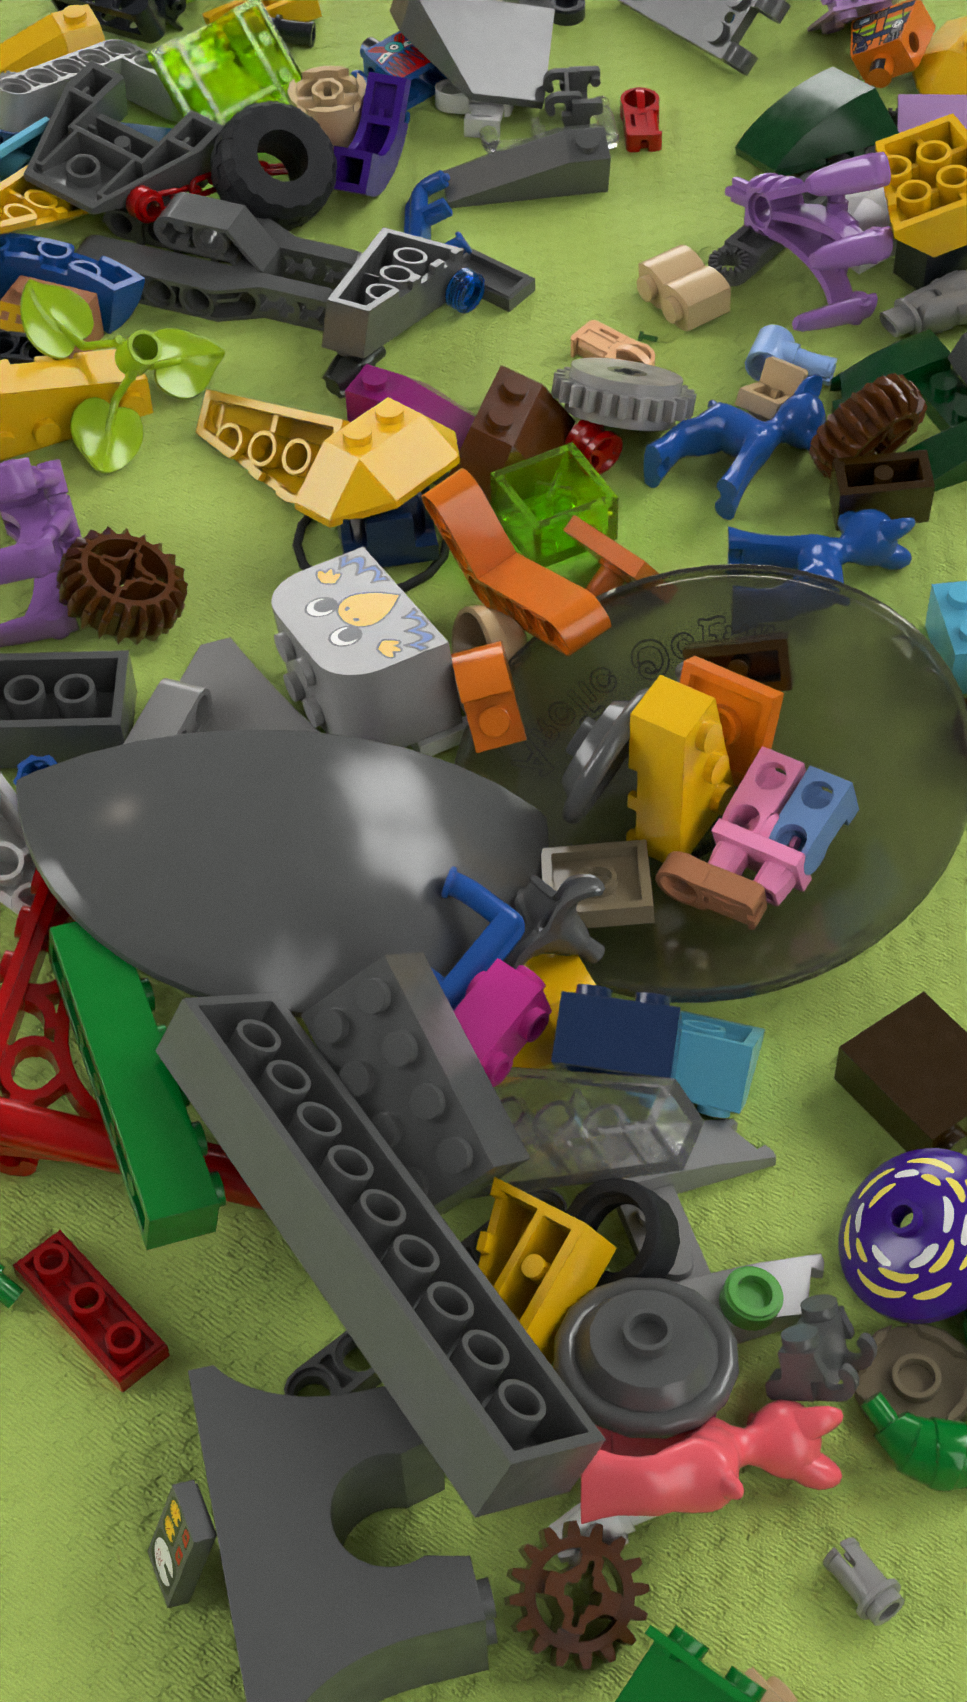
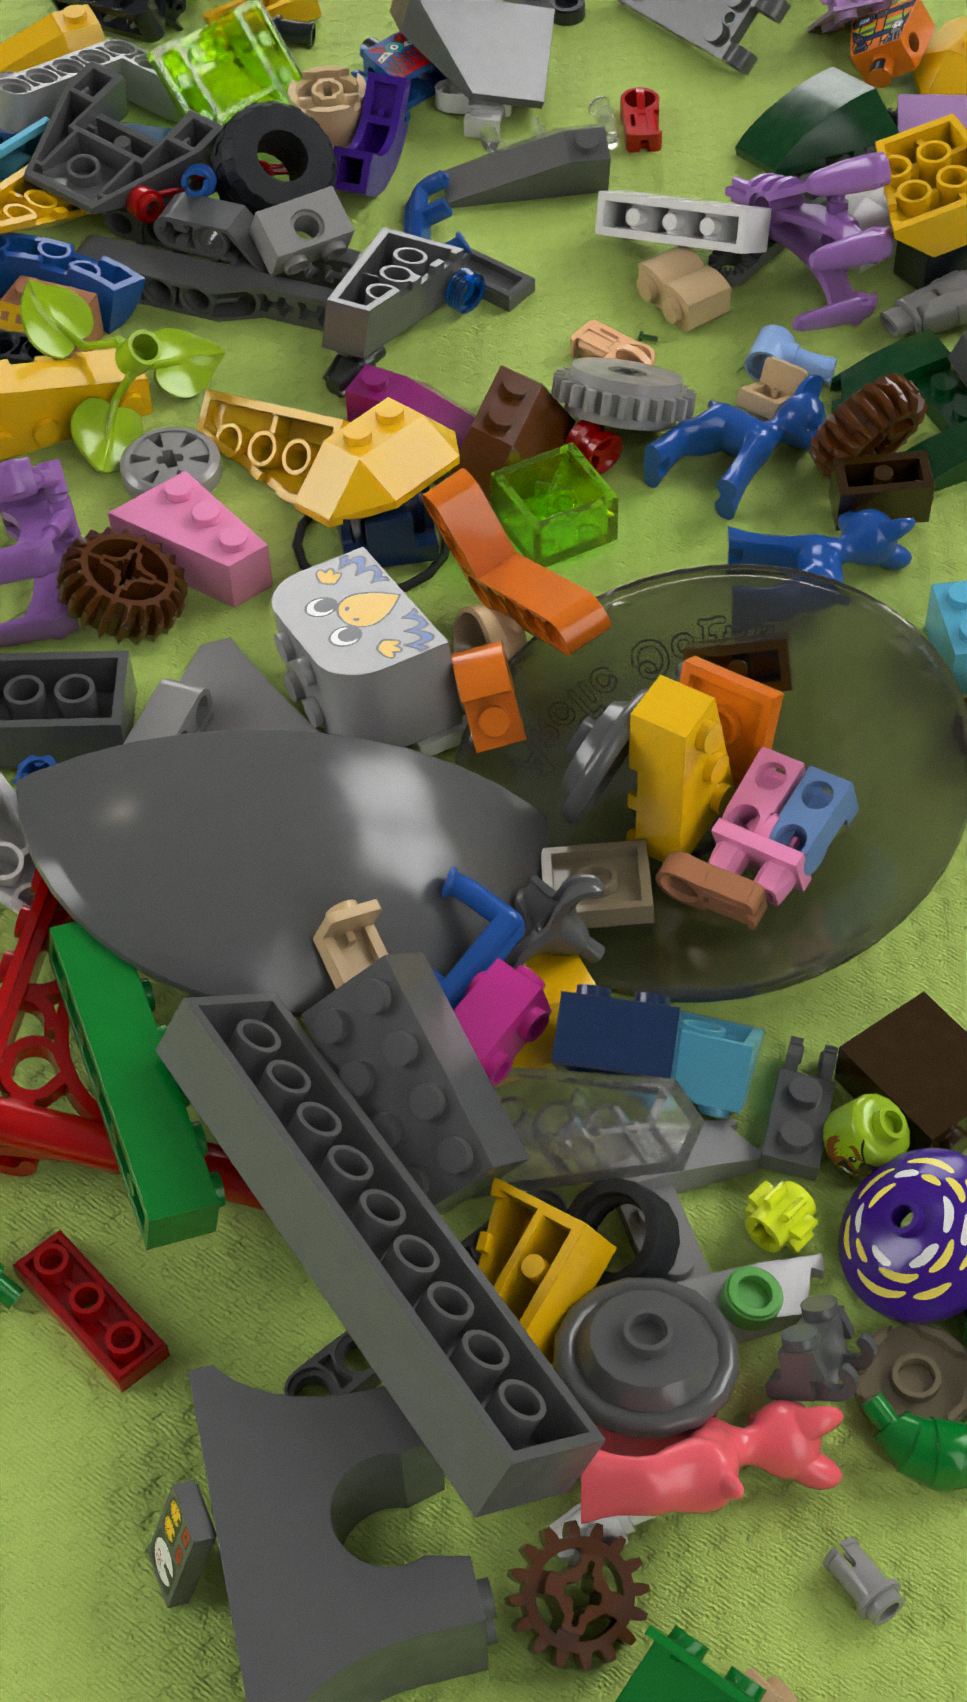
(185, 449): none -> light grey wheel
(189, 178): none -> blue pin
(209, 541): none -> bright pink wedge
(316, 214): none -> light grey brick
(349, 939): none -> tan bracket
(573, 93): dark grey piece -> none
(616, 562): orange tile -> none
(683, 221): none -> white brick
(780, 1216): none -> neon yellow gear
(798, 1114): none -> dark grey hinge
(865, 1134): none -> lime head

